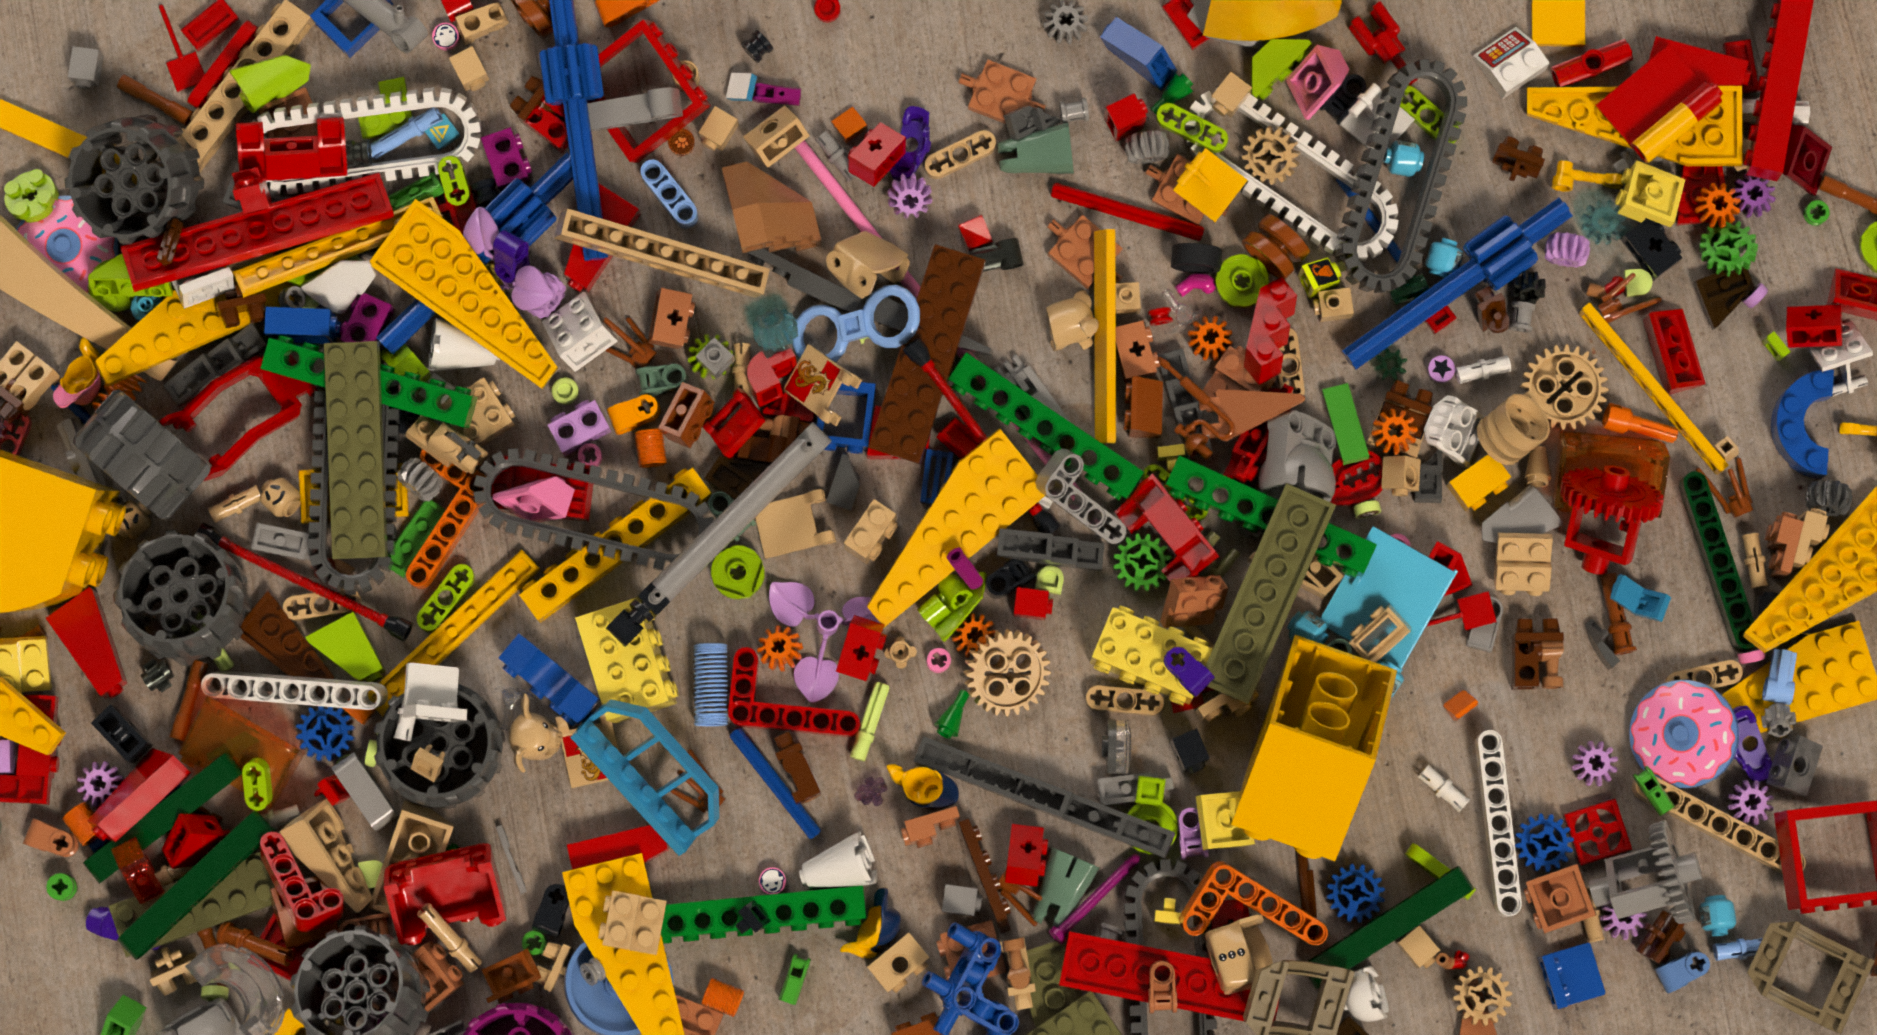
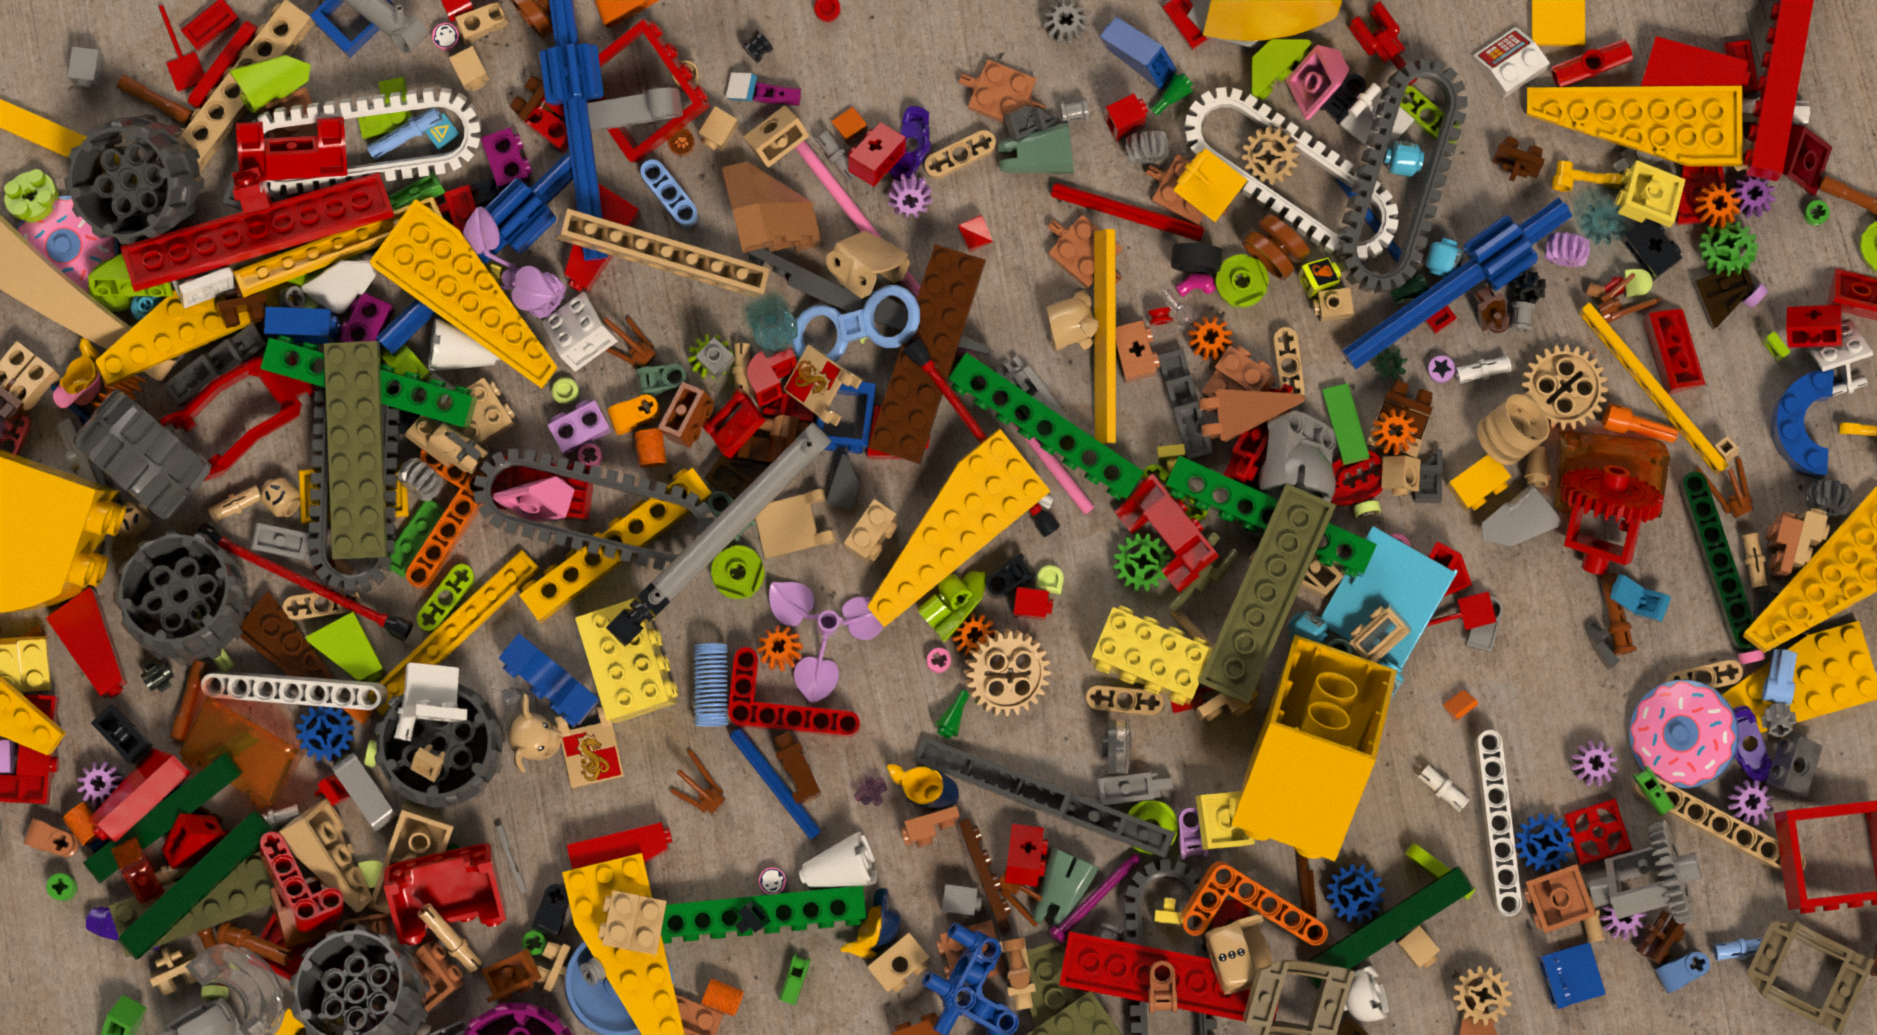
(170, 242): reddish brown axle -> none
(254, 784): lime beam -> none
(358, 152): pearl dark grey wheel -> none
(447, 181): lime beam -> none
(509, 255): dark purple piece -> none
(633, 785): dark azure plate -> none
(661, 330): nougat brick -> none
(852, 660): red brick -> none
(867, 728): yellowish green axle -> none
(900, 660): tan plate -> none
(939, 454): blue tile -> none
(958, 438): red tile -> none
(964, 568): magenta bar -> none
(1003, 255): pearl dark grey piece -> none
(1050, 549): dark grey slope -> none
(1082, 503): light grey beam -> none
(1127, 298): tan brick -> none
(1145, 407): dark orange slope -> none
(1150, 791): lime tile -> none
(1171, 126): lime beam -> none
(1190, 751): black brick -> none
(1191, 674): dark purple piece -> none
(1193, 601): nougat plate -> none
(1197, 442): dark orange piece -> none
(1230, 95): tan brick -> none
(1269, 330): red brick -> none
(1448, 962): arm -> none
(1453, 429): white slope -> none
(1523, 563): tan plate -> none
(1531, 648): reddish brown hips -> none
(1659, 104): red door -> none
(1717, 915): medium azure head -> none

